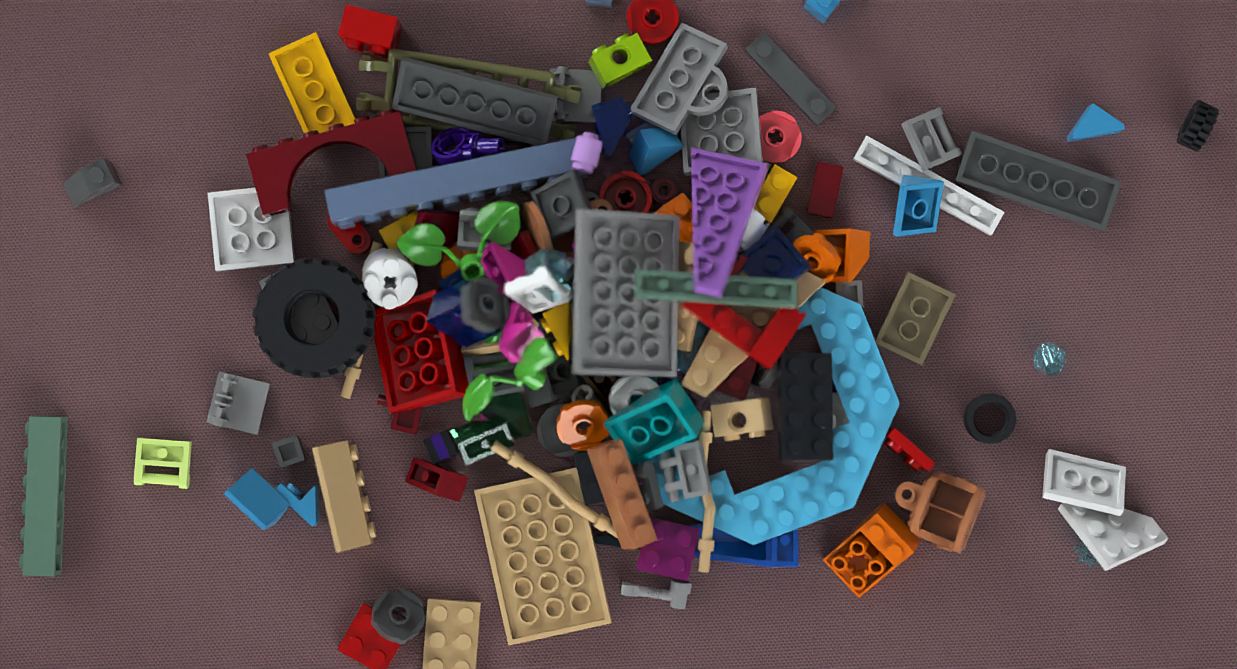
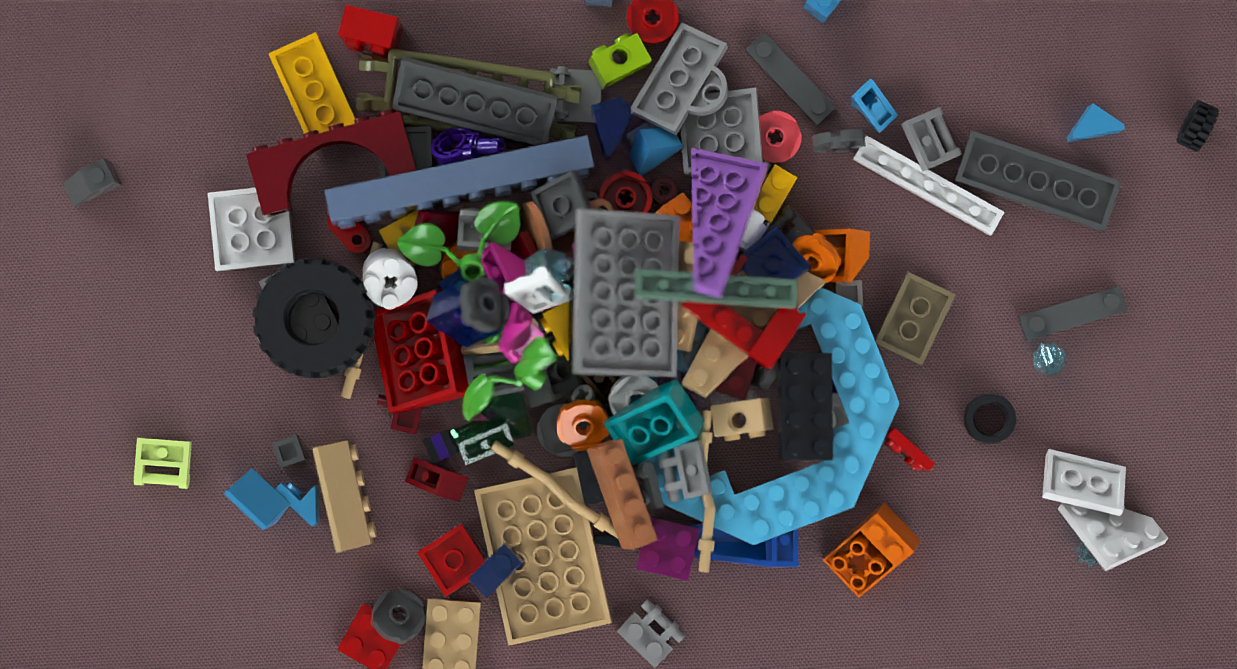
(44, 496): sand green brick -> none
(238, 403): light grey hinge -> none
(452, 559): none -> red plate
(496, 569): none -> dark blue slope
(586, 153): lavender brick -> none
(645, 638): none -> light grey plate
(677, 594): light grey brick -> none
(825, 190): dark red tile -> none
(838, 141): none -> dark grey plate
(873, 106): none -> dark azure slope
(917, 205): dark azure slope -> none
(942, 509): nougat animal -> none
(1072, 313): none -> dark grey plate

